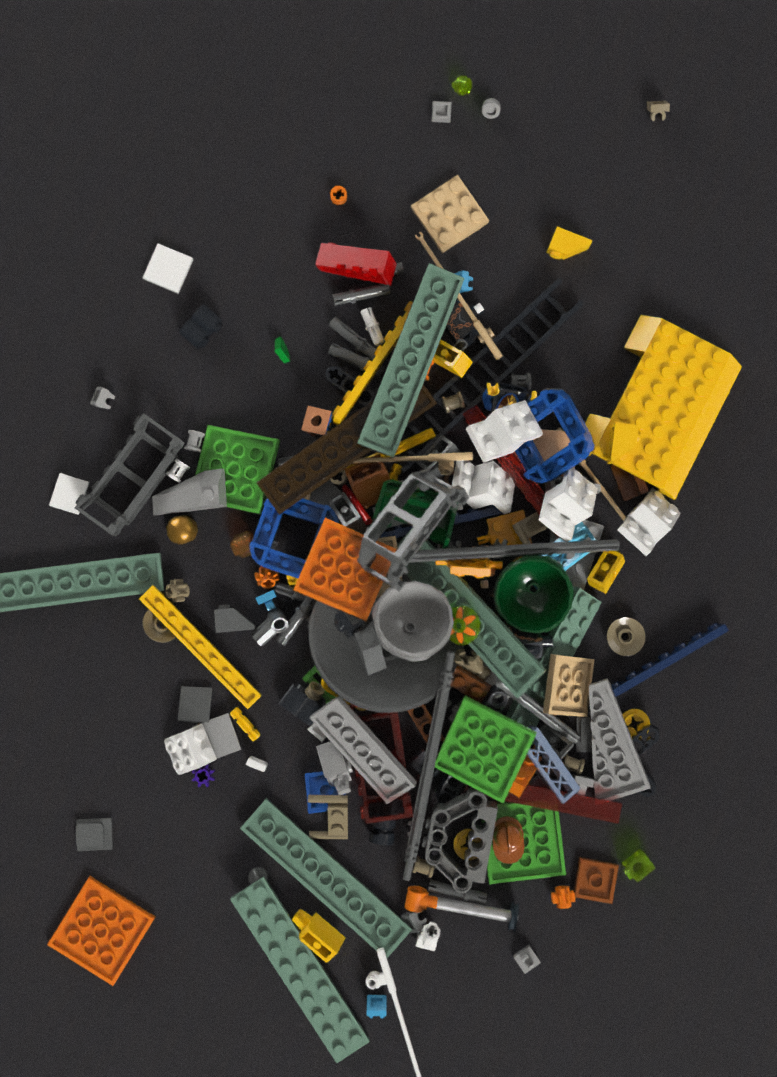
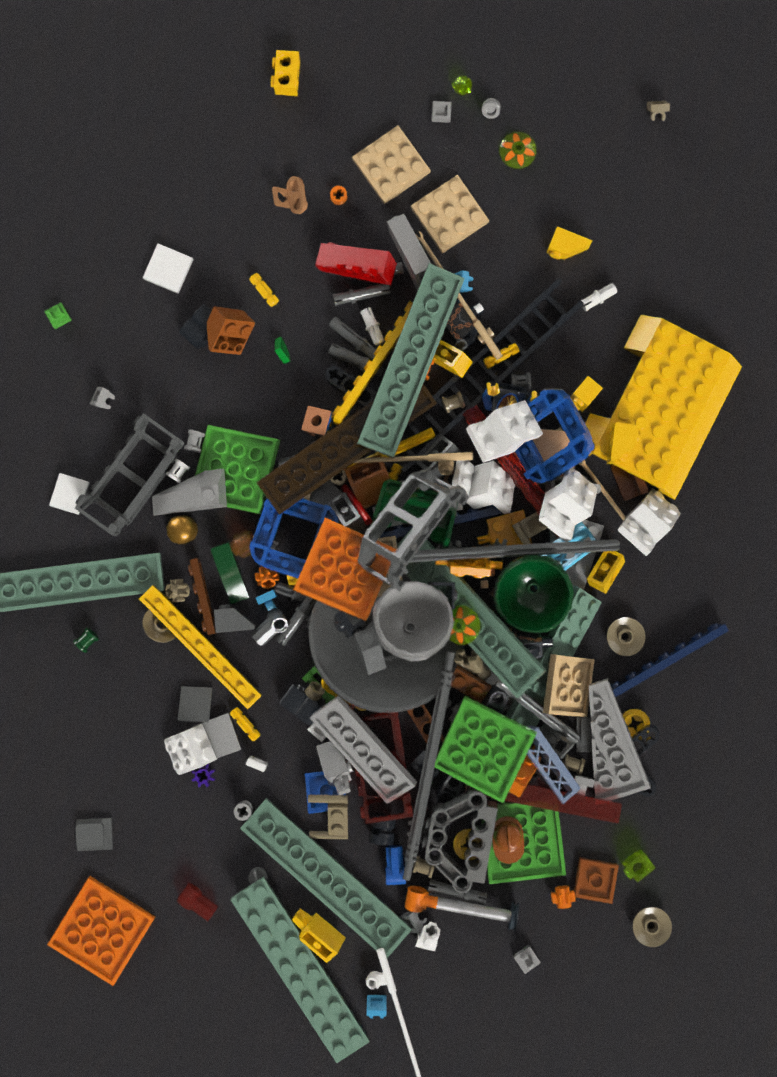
(58, 315): none -> bright green tile
(86, 640): none -> dark green bush
(192, 899): none -> clear red piece
(200, 588): none -> reddish brown plate
(228, 330): none -> dark orange slope
(230, 573): none -> dark green slope
(237, 812): none -> light grey bush
(264, 289): none -> yellow axle
(288, 72): none -> yellow brick
(294, 195): none -> medium nougat bracket
(391, 164): none -> tan plate
(395, 867): none -> blue piece
(409, 248): none -> light grey slope
(451, 592): none -> black bracket
(506, 352): none -> yellow axle
(517, 158): none -> clear neon green dish
(585, 393): none -> yellow brick
(599, 296): none -> white axle
(658, 933): none -> dark tan dish

